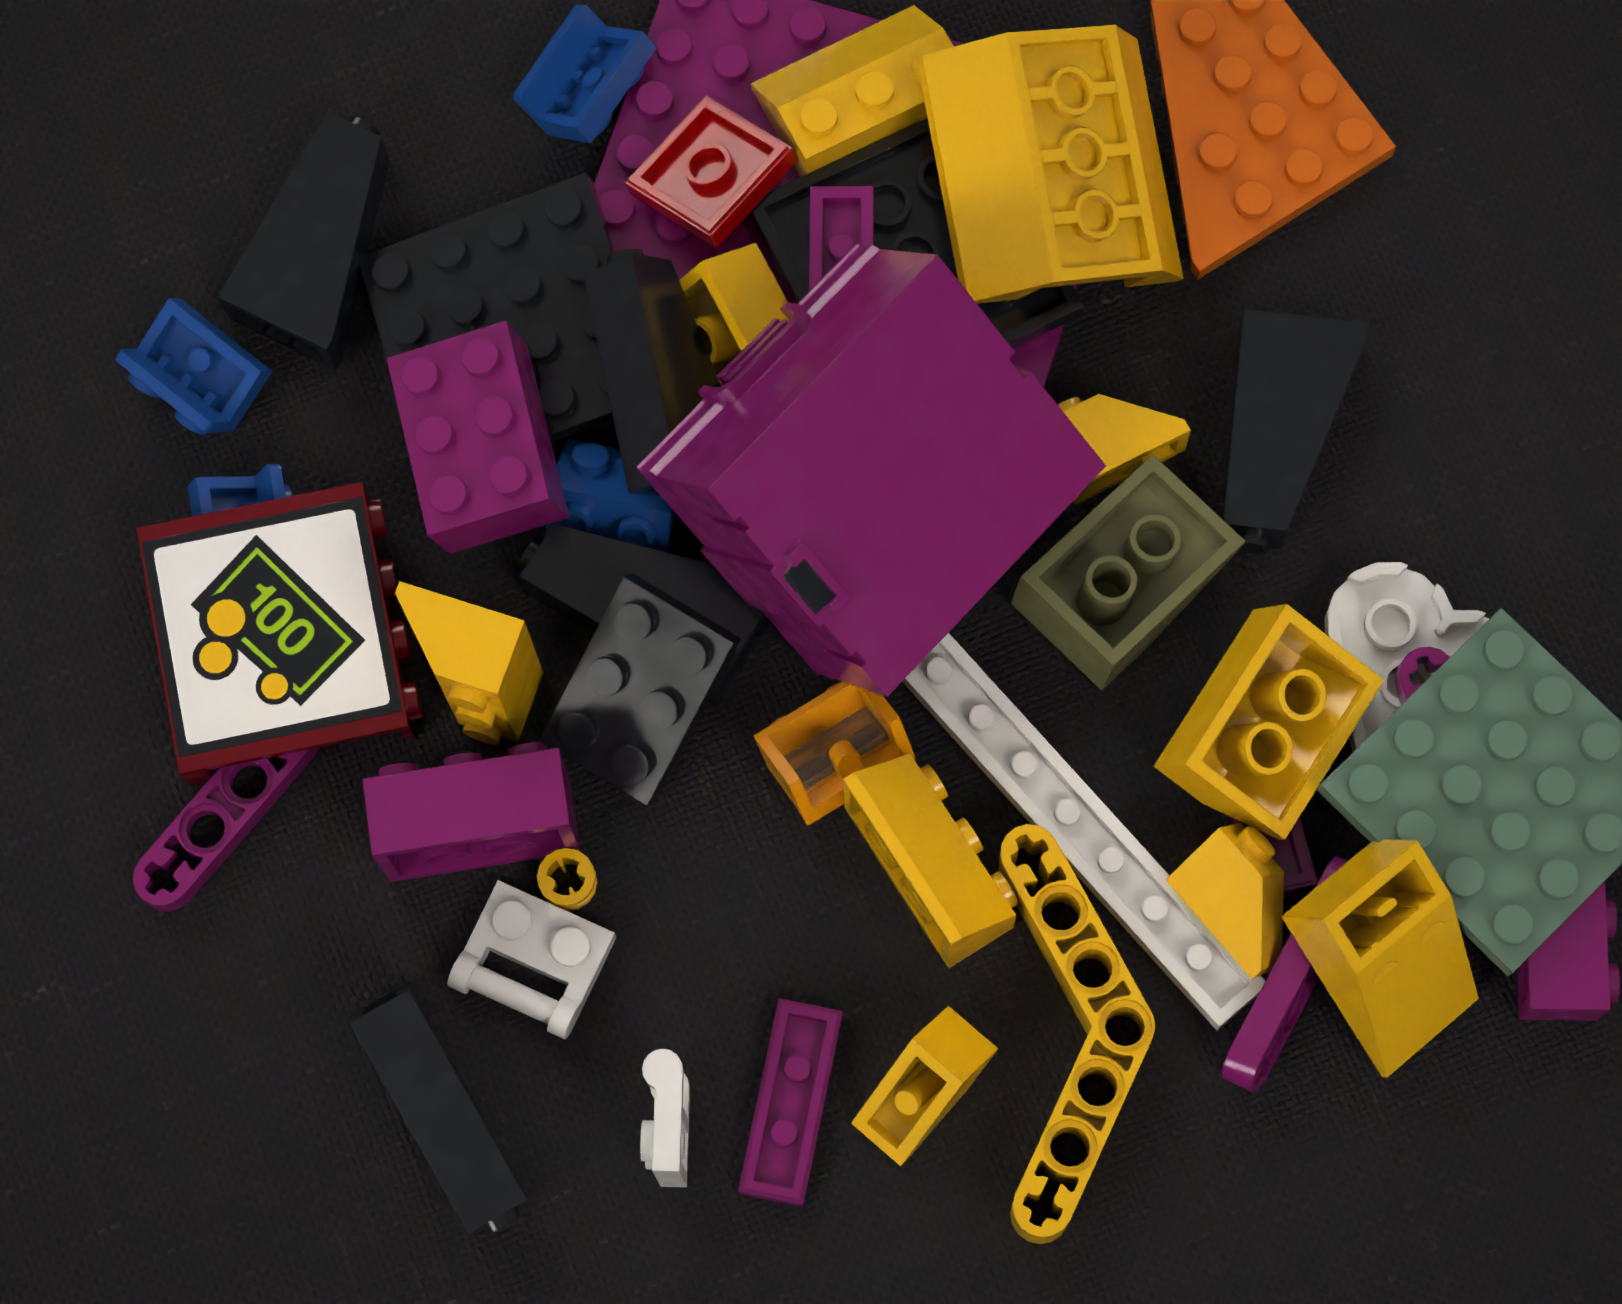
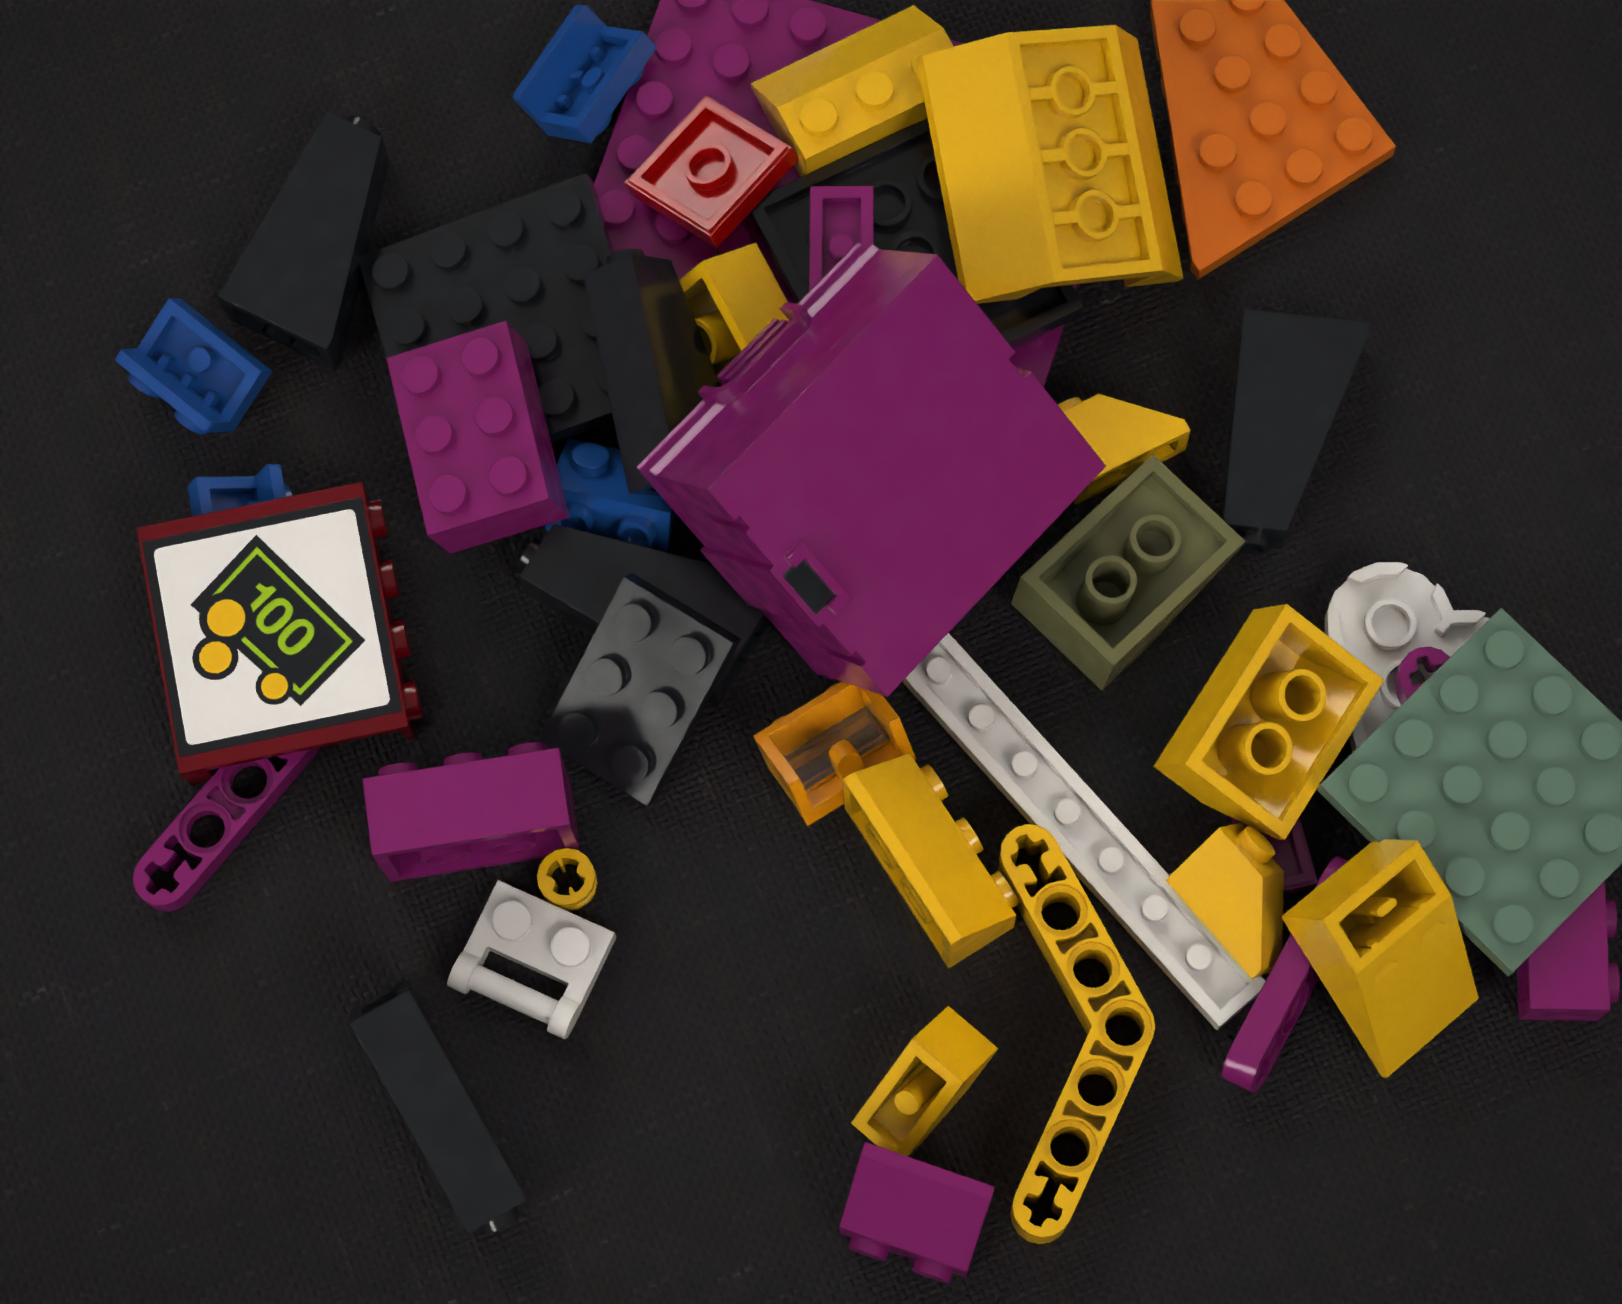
(478, 659): yellow slope -> none
(666, 1138): white plate -> none
(790, 1102): magenta tile -> none
(914, 1213): none -> magenta slope

